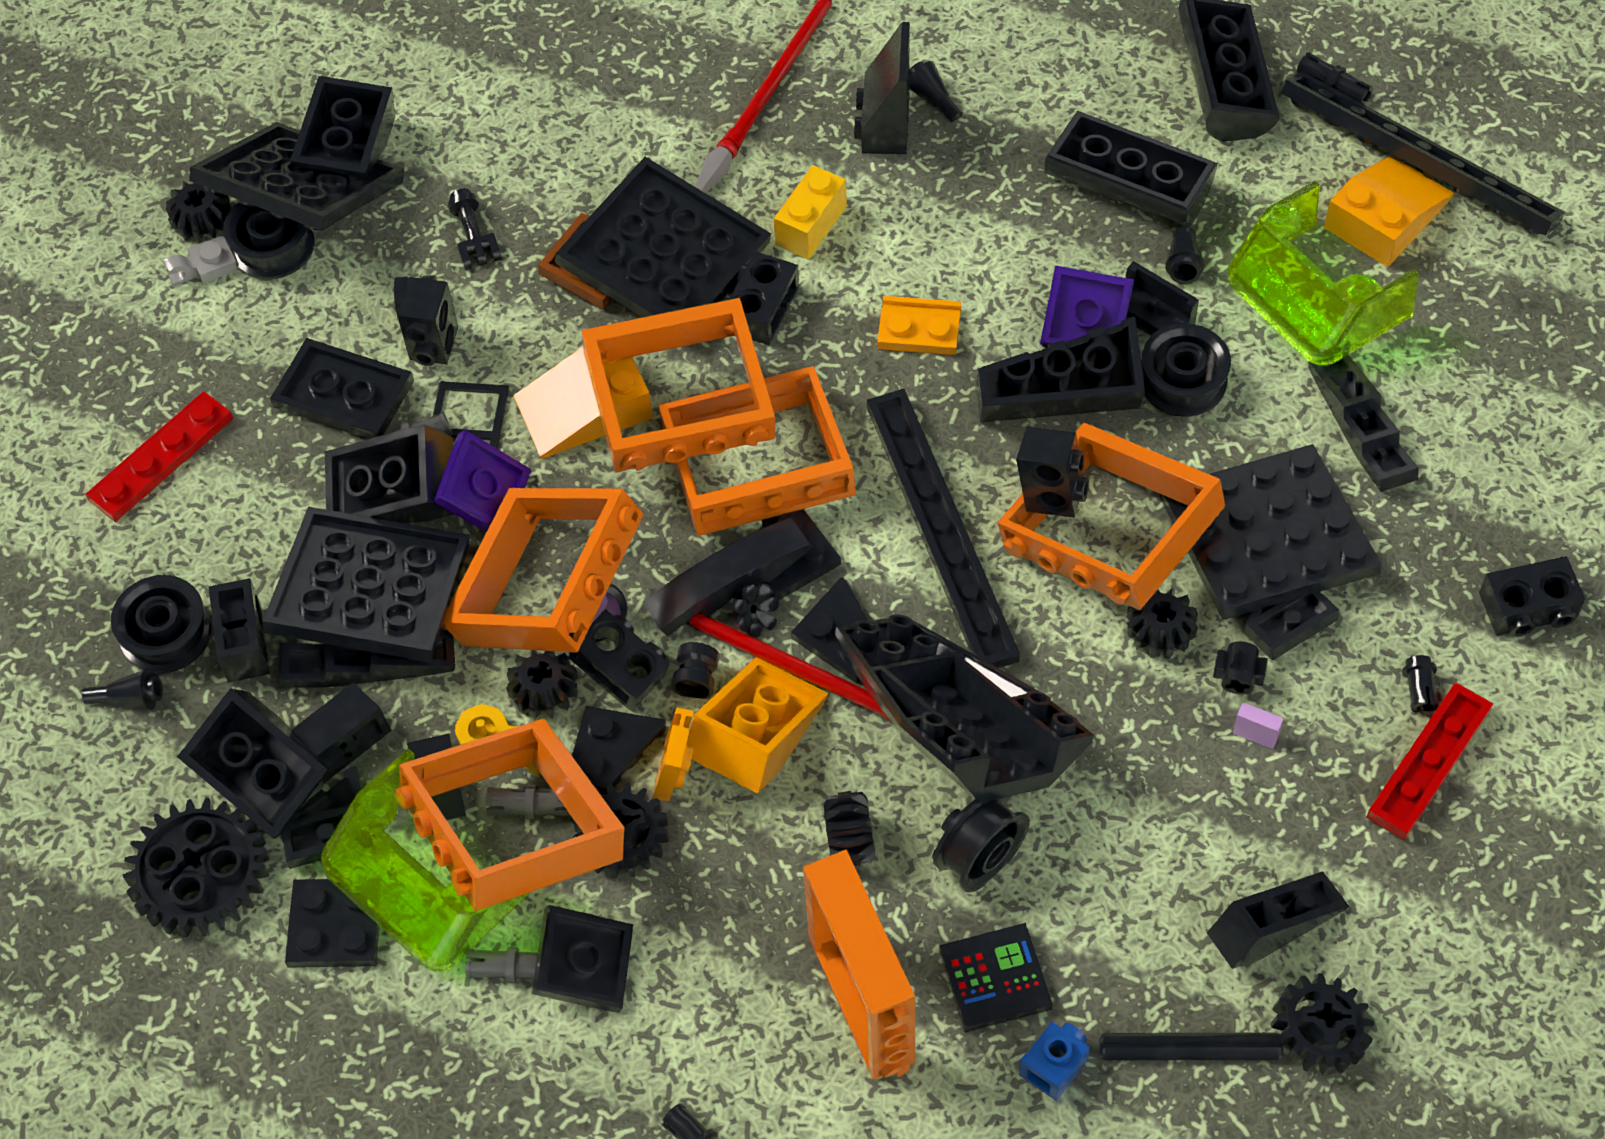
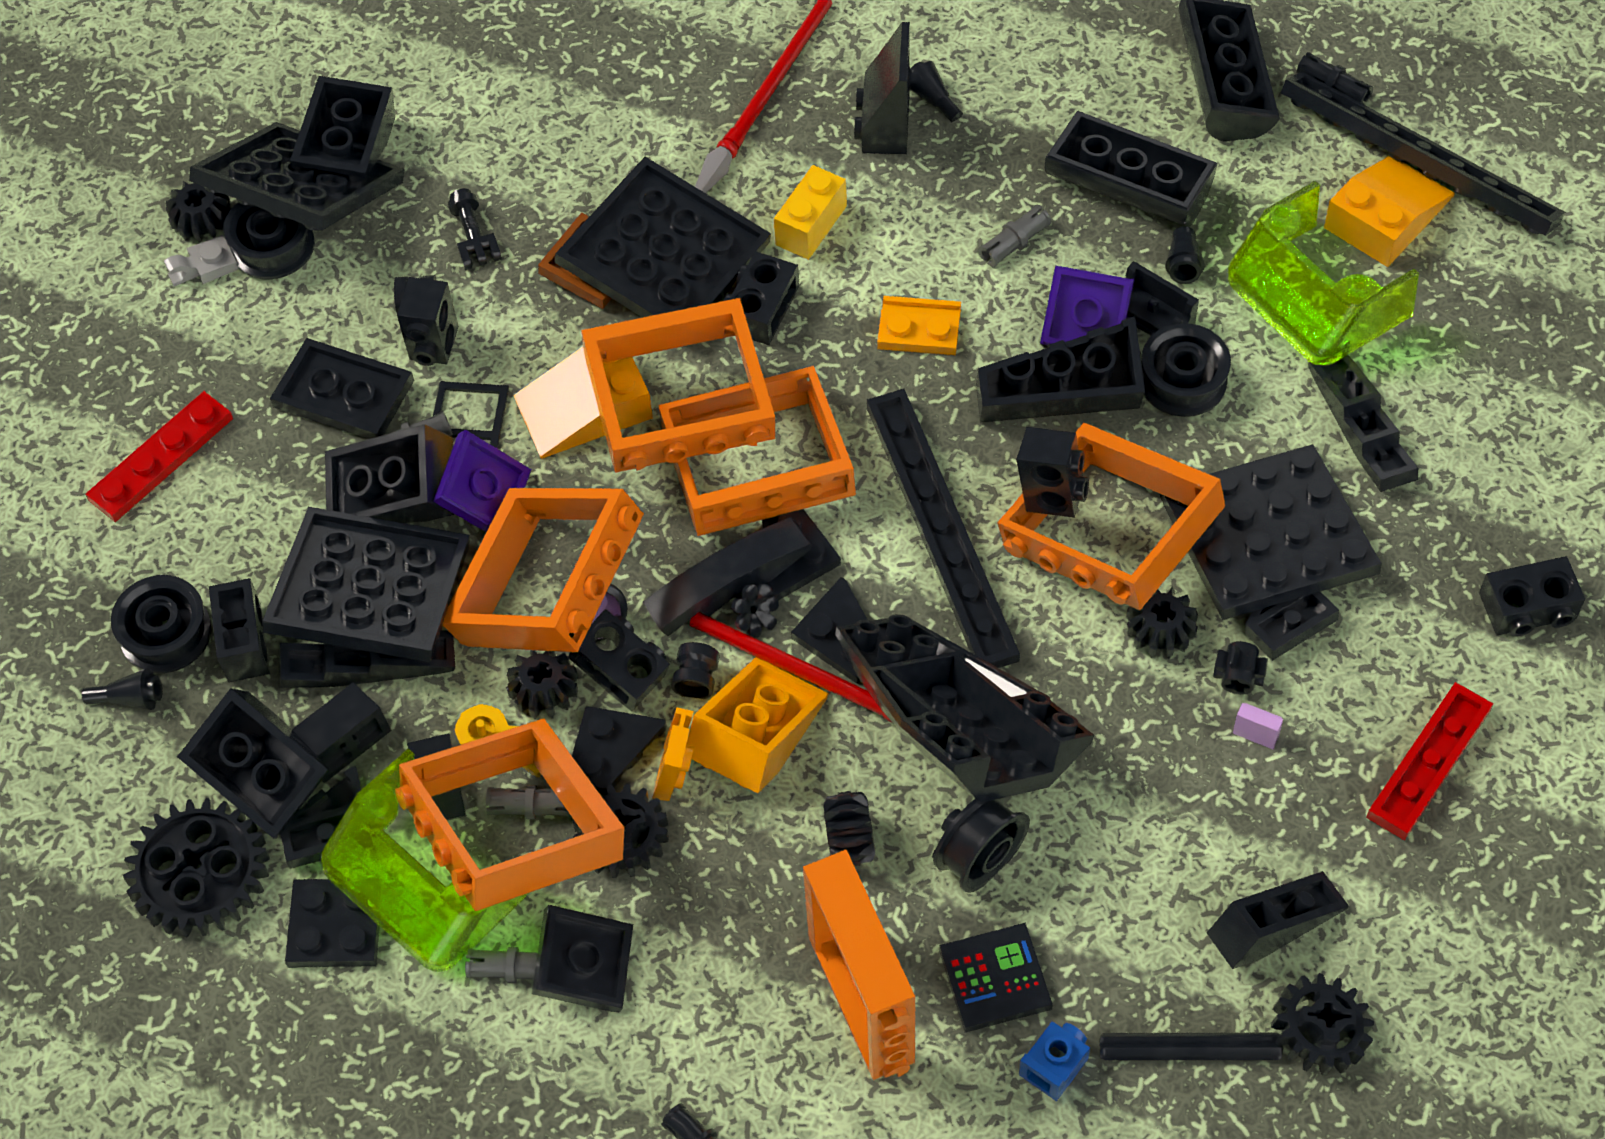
(1014, 235): none -> dark grey pin
(1421, 682): black pin -> none

